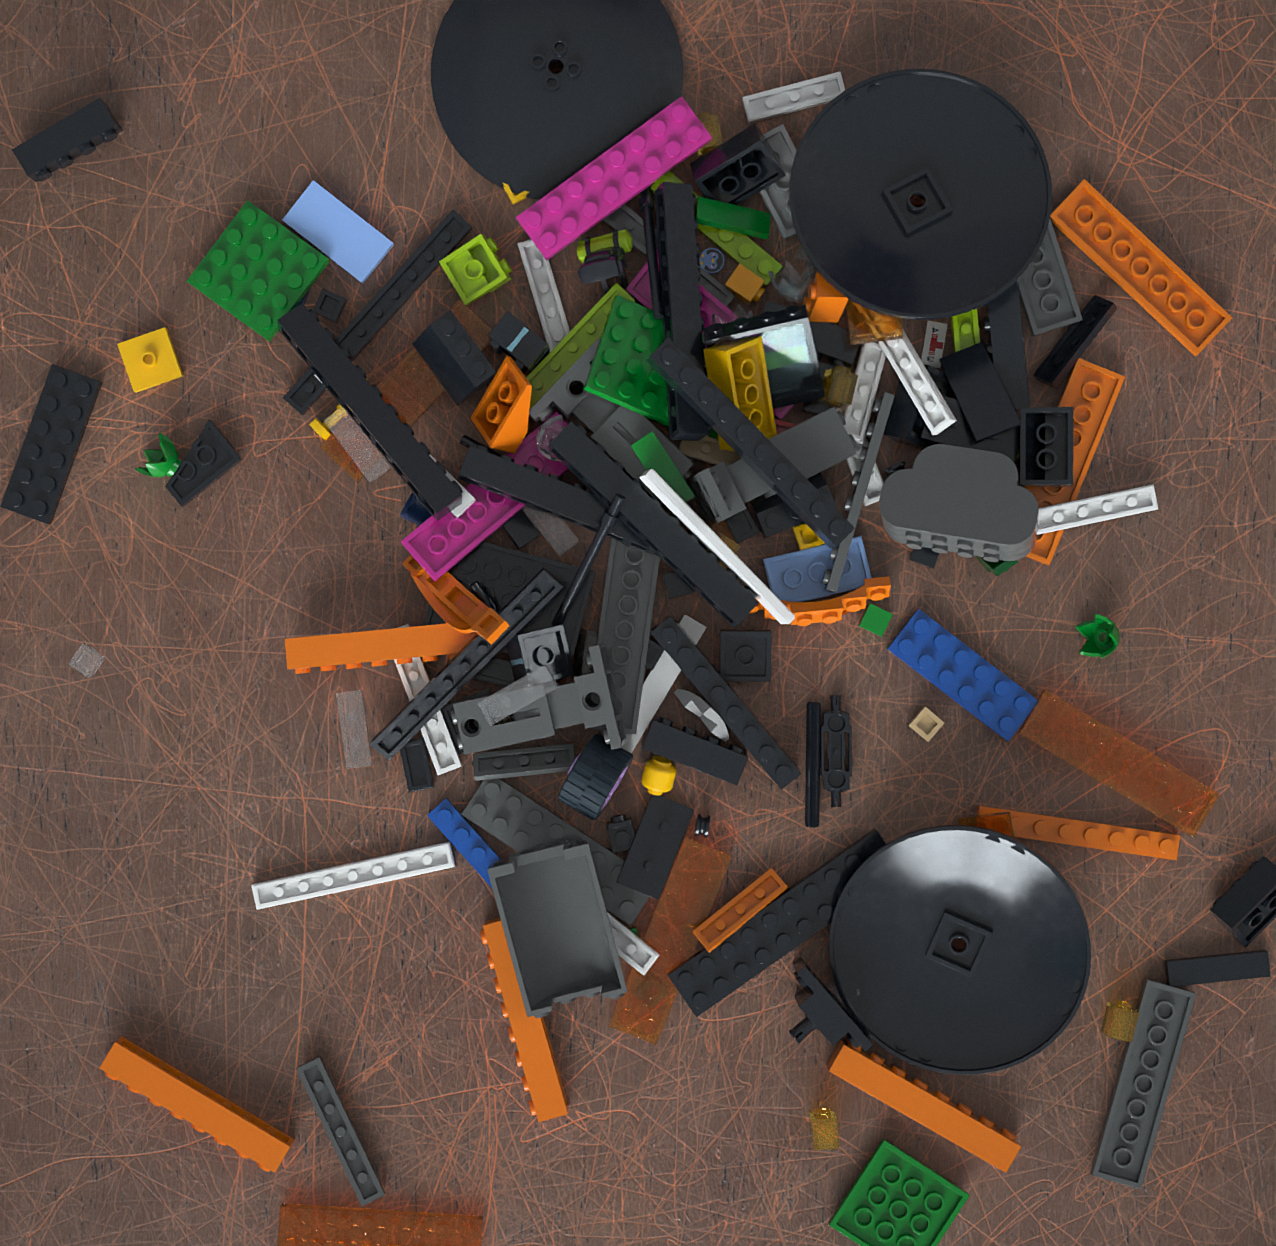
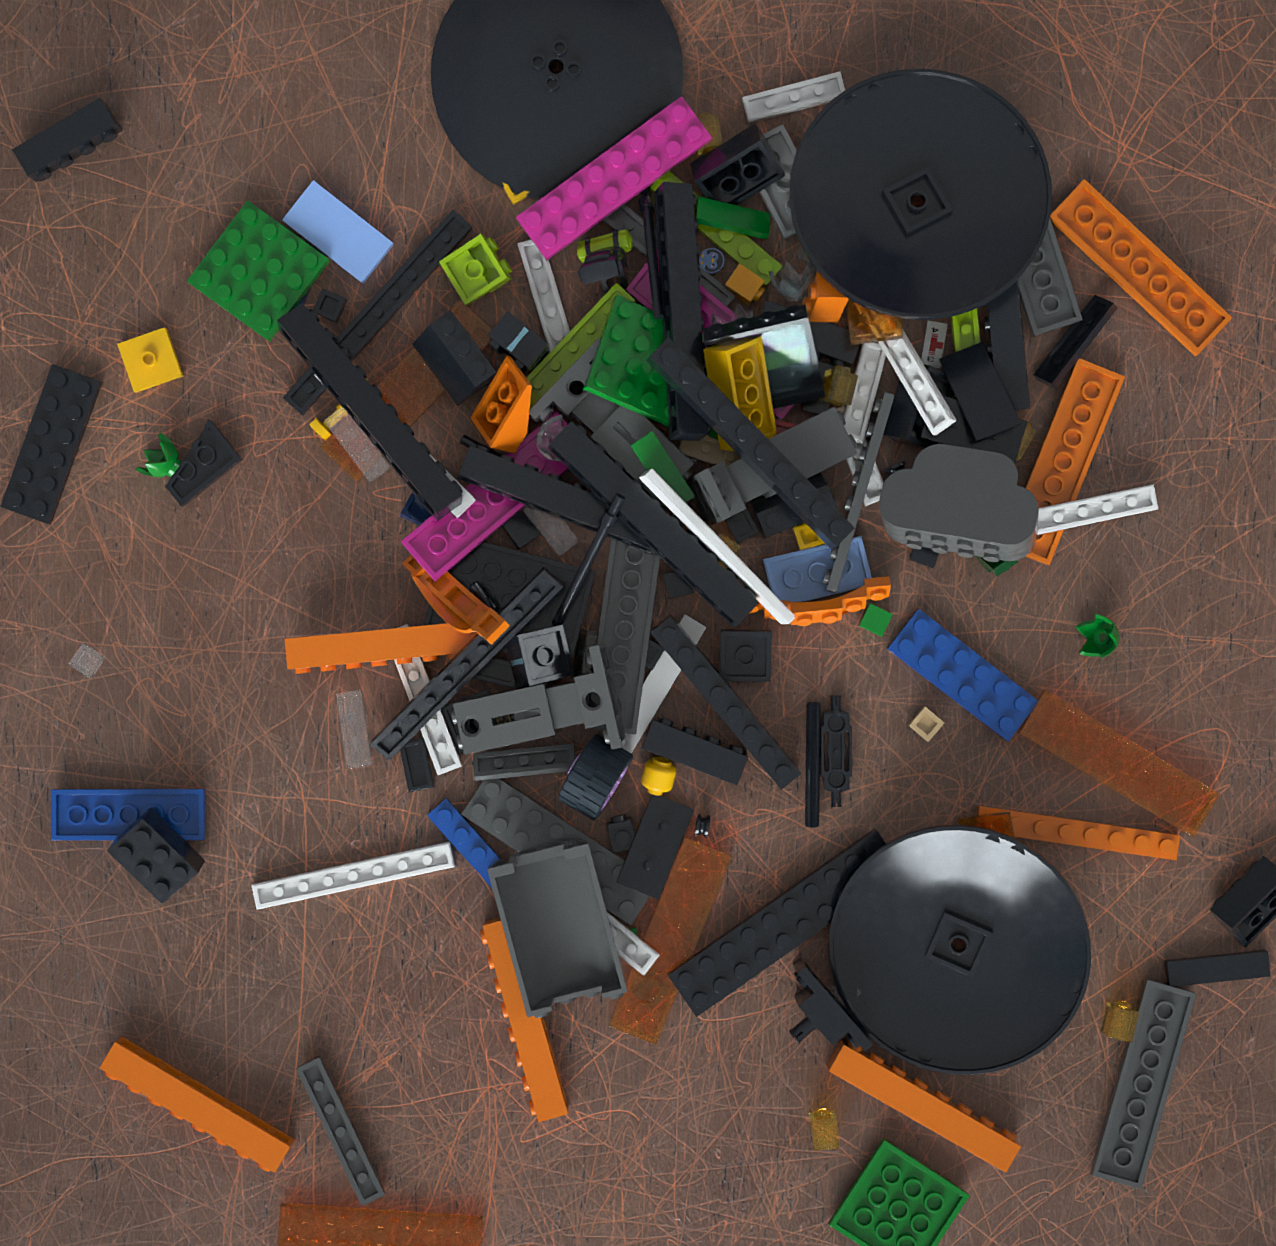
(109, 812): none -> blue plate
(156, 855): none -> black brick
(518, 695): clear tile -> none
(705, 712): light grey brick -> none
(740, 910): orange plate -> none
(1046, 446): black slope -> none

